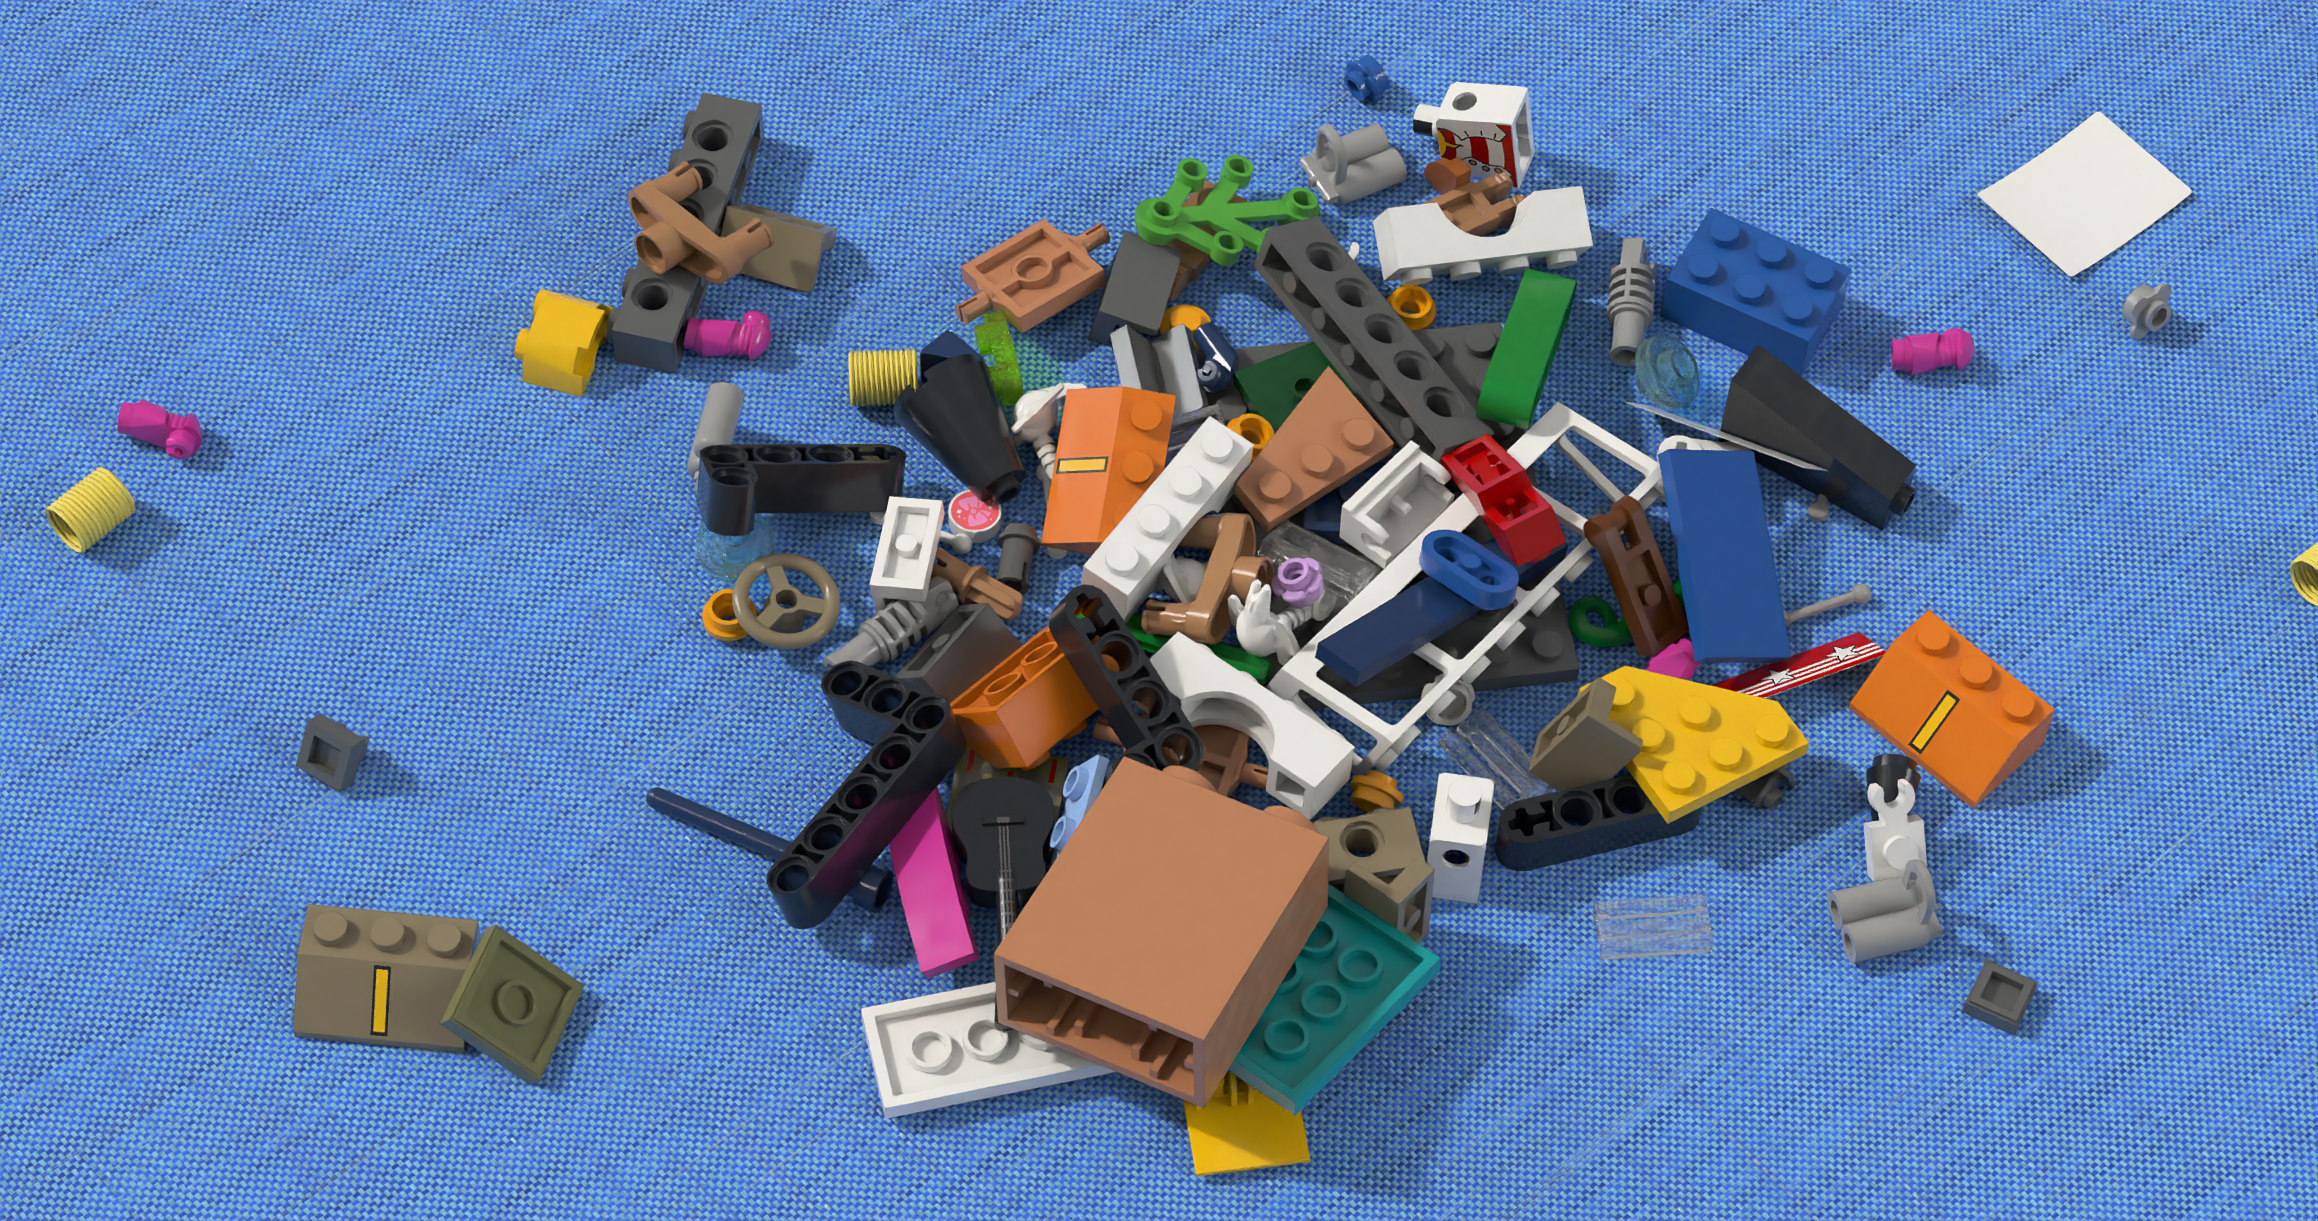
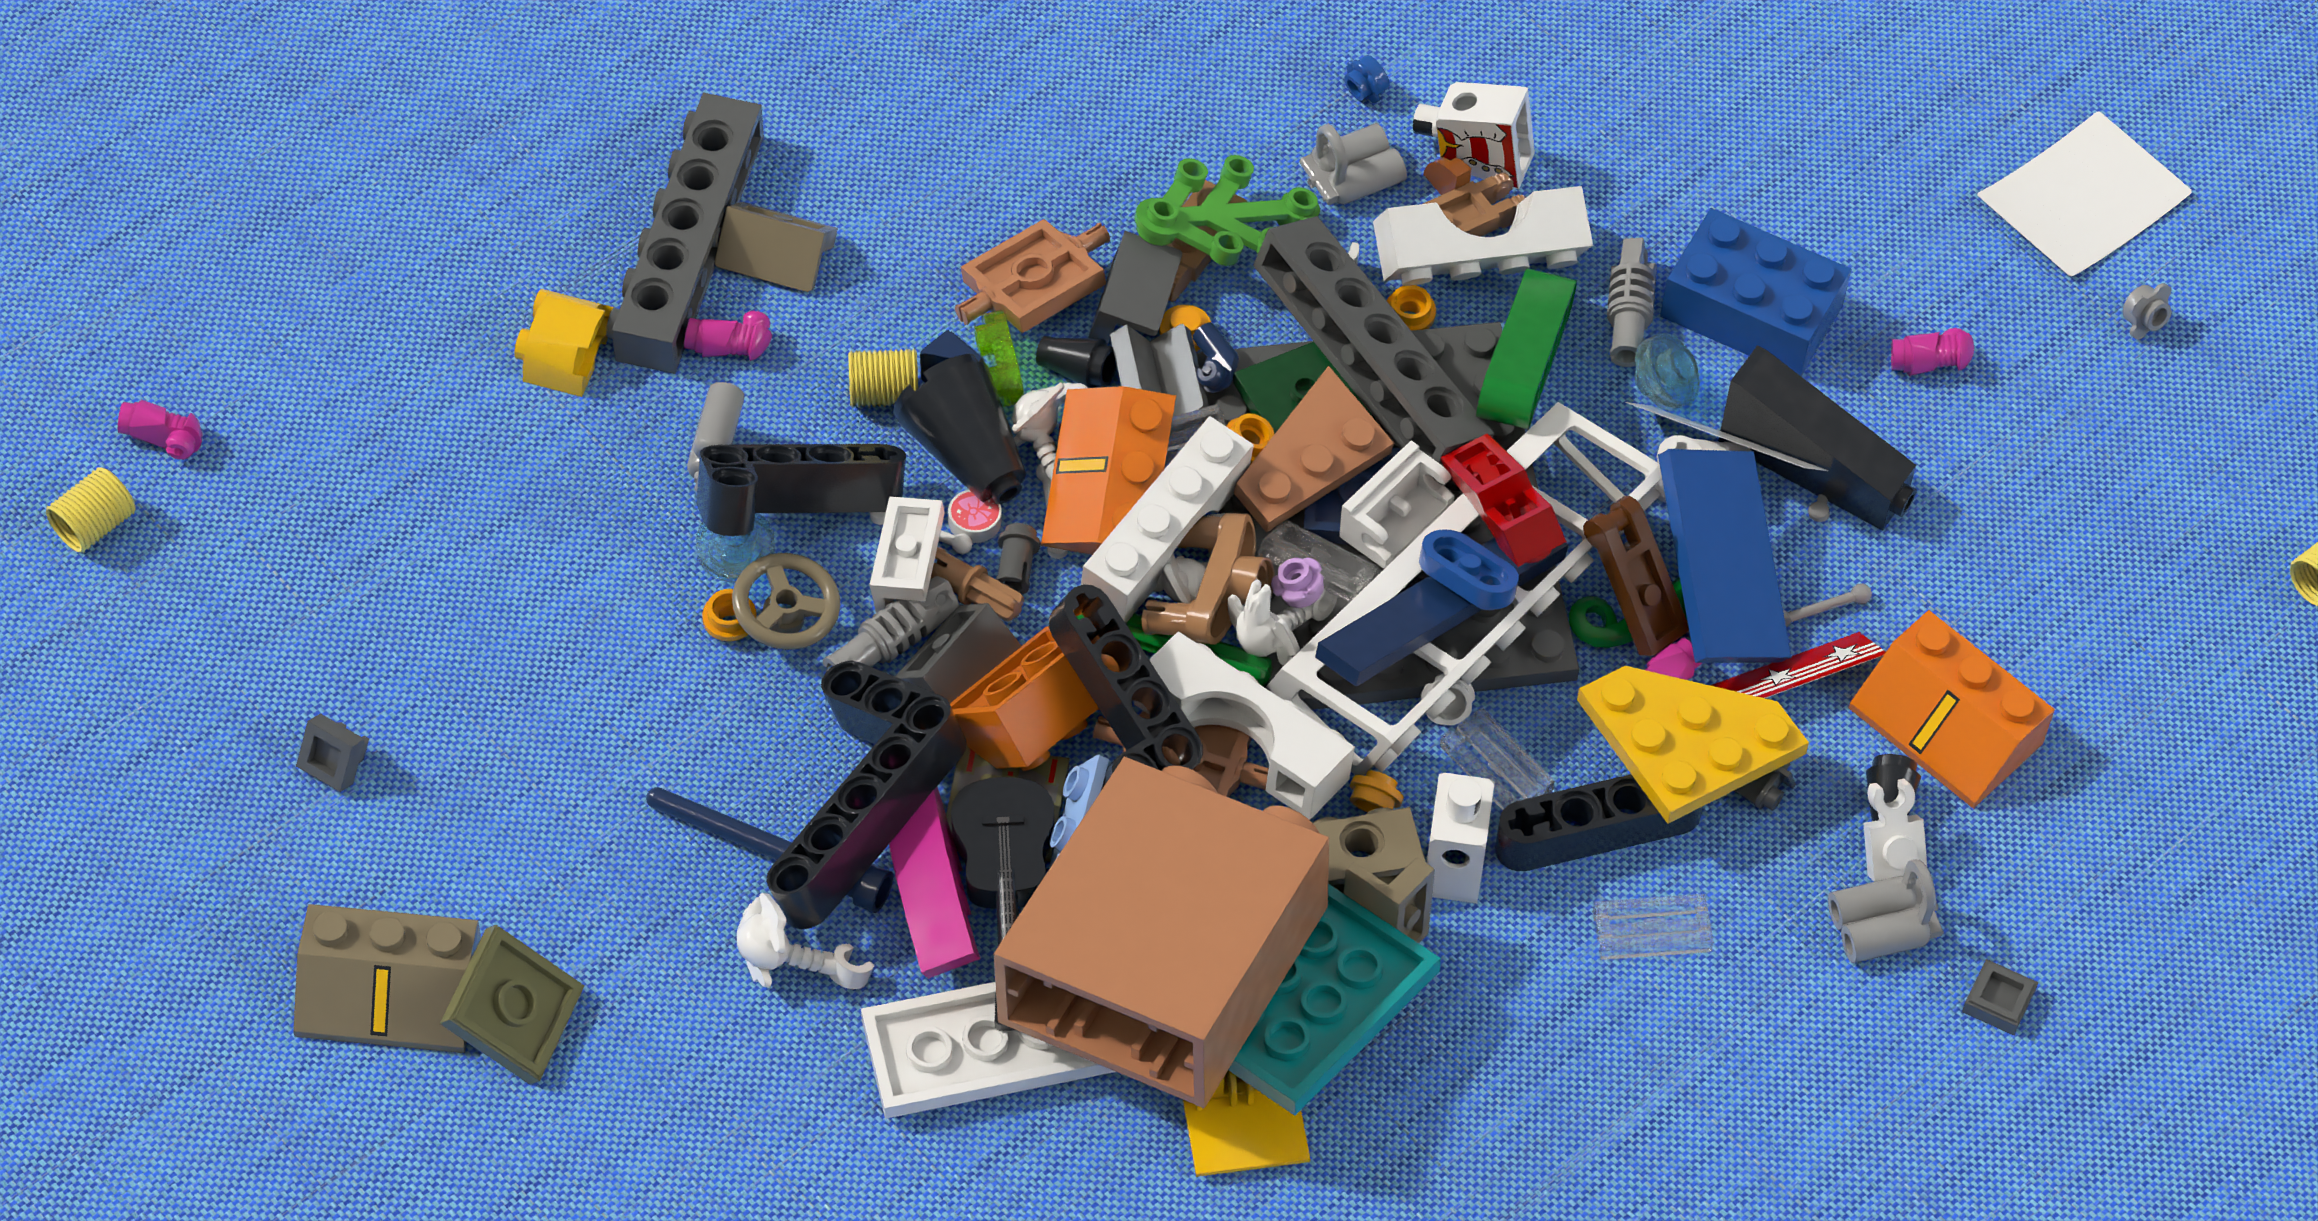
(679, 238): medium nougat connector -> none
(766, 947): none -> white piece
(1078, 359): none -> black cone
(1583, 743): dark tan panel -> none

